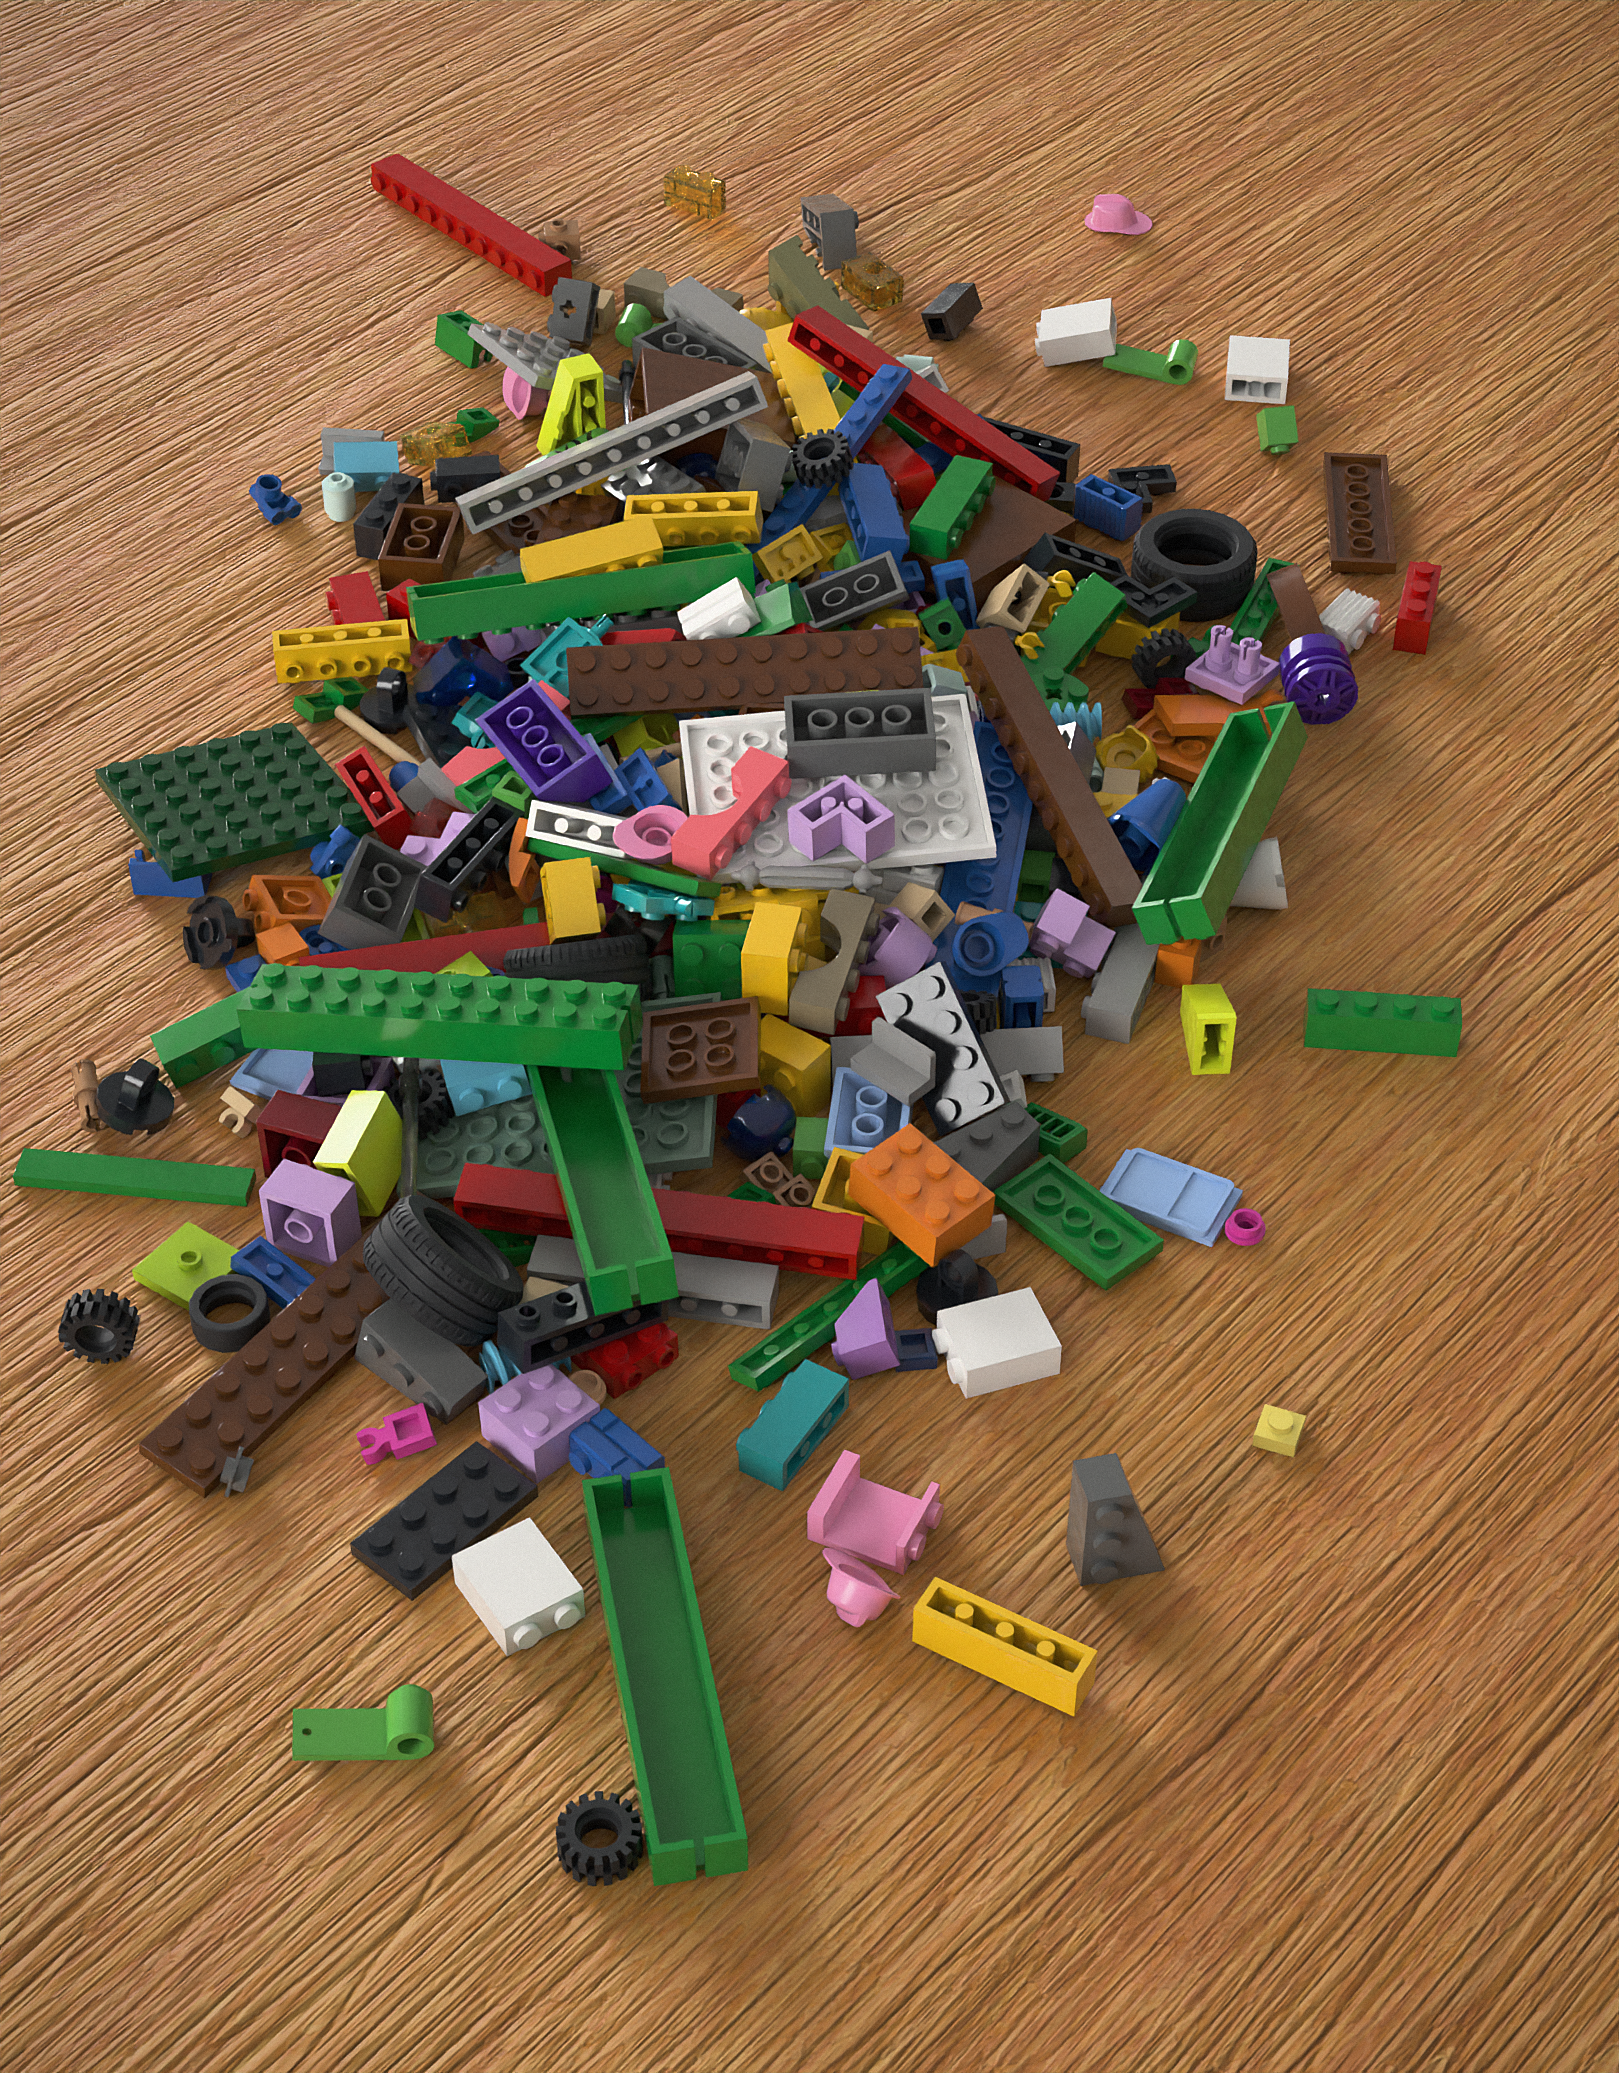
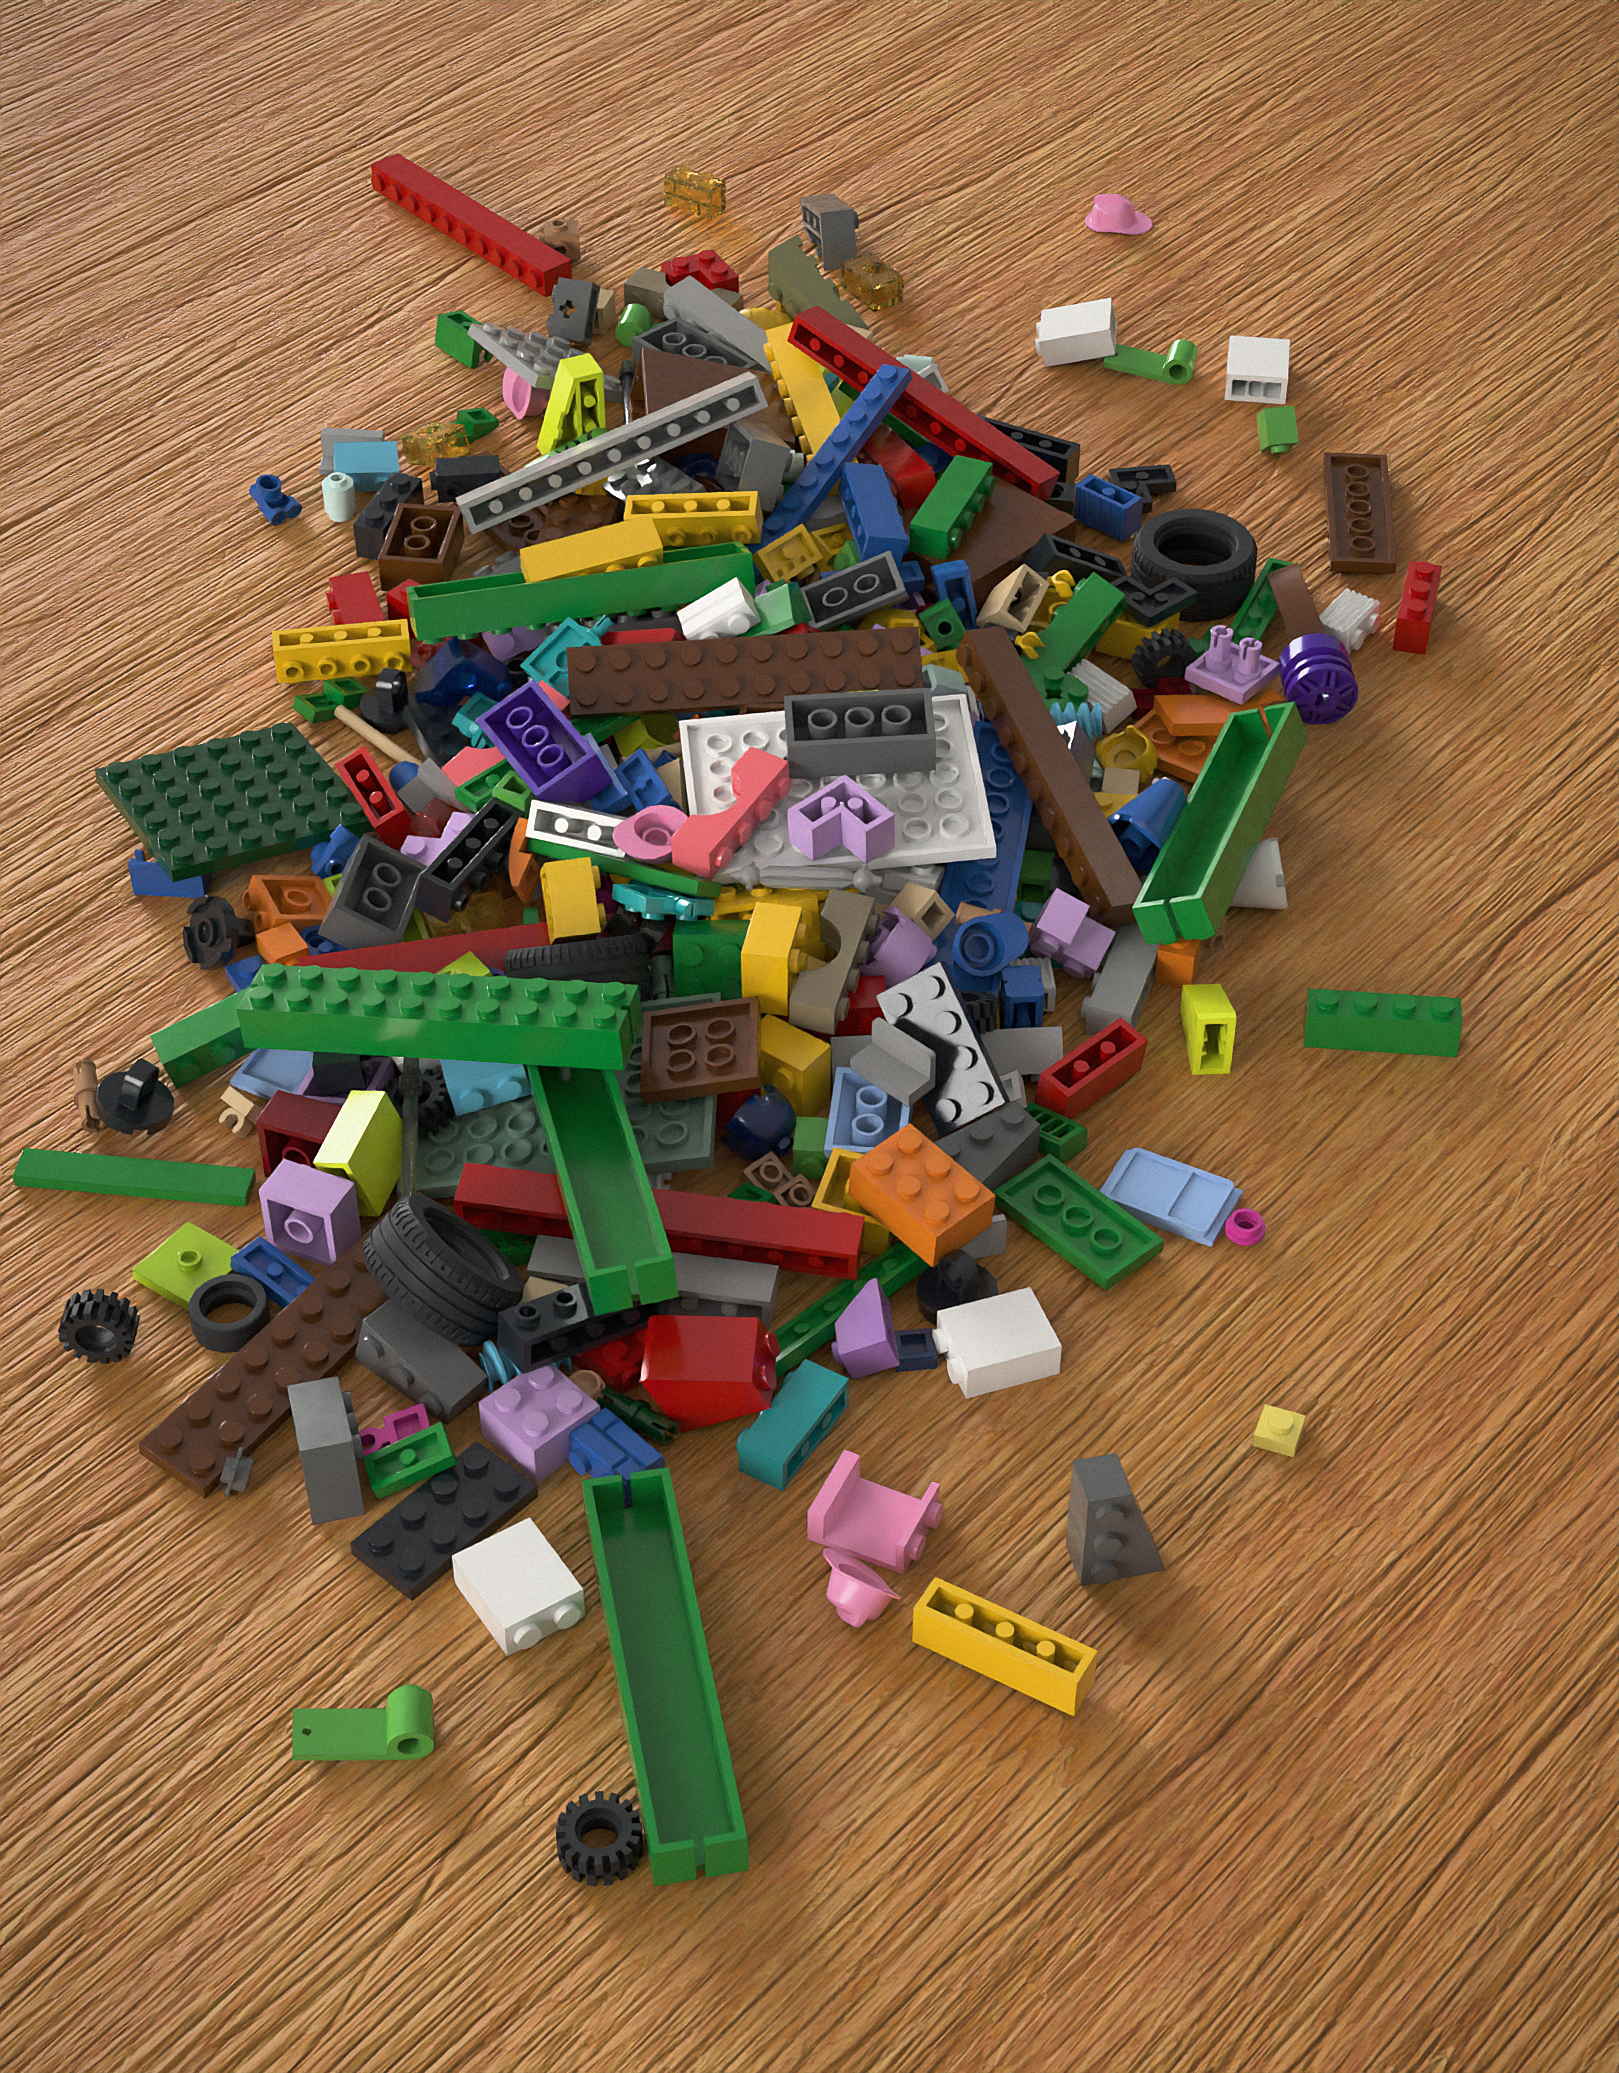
(327, 1448): none -> dark grey wedge
(410, 1460): none -> green plate
(639, 1416): none -> dark green pin
(705, 267): none -> red brick
(709, 1367): none -> red slope
(824, 471): black tyre -> none
(951, 311): black brick -> none
(1092, 1070): none -> red brick
(1115, 698): none -> white brick

